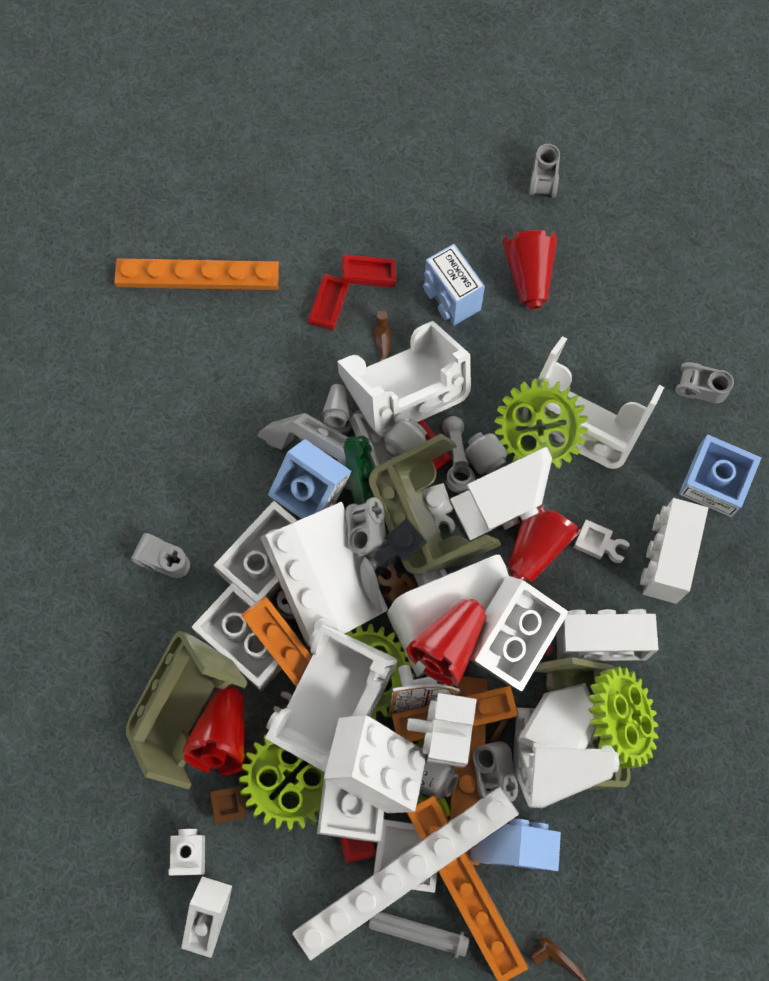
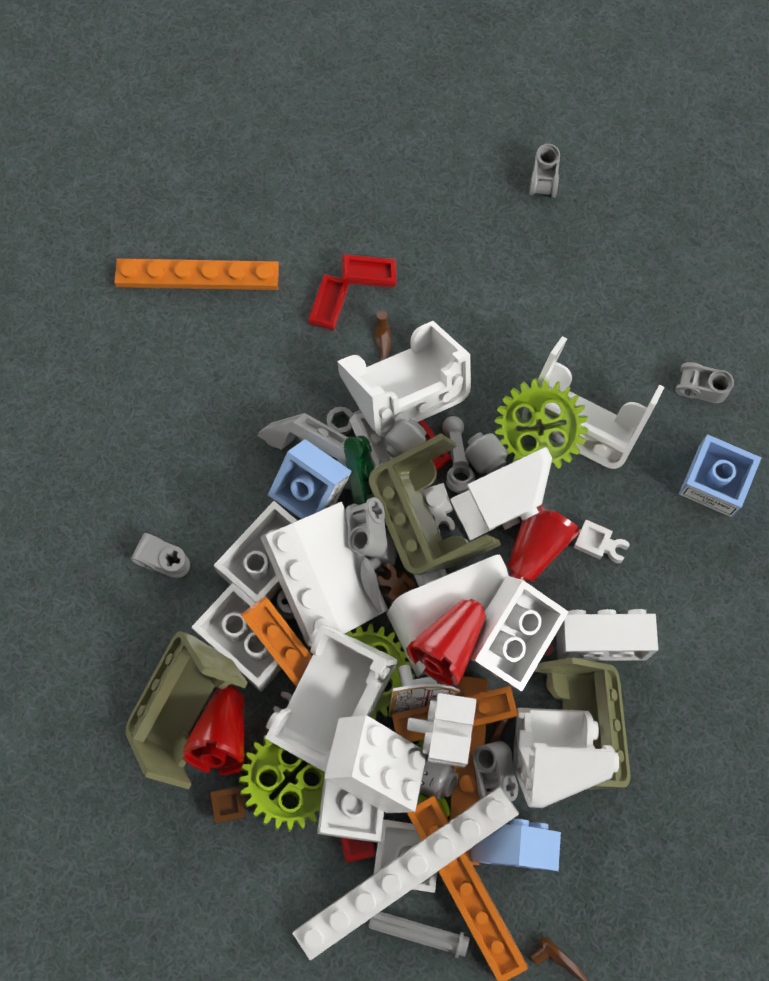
(195, 862): white brick -> none
(206, 916): white slope -> none
(336, 407): light grey cone -> none
(403, 541): black plate -> none
(453, 285): brick -> none
(531, 265): red cone -> none
(561, 719): white tile -> none
(623, 716): lime gear -> none
(674, 550): white brick -> none

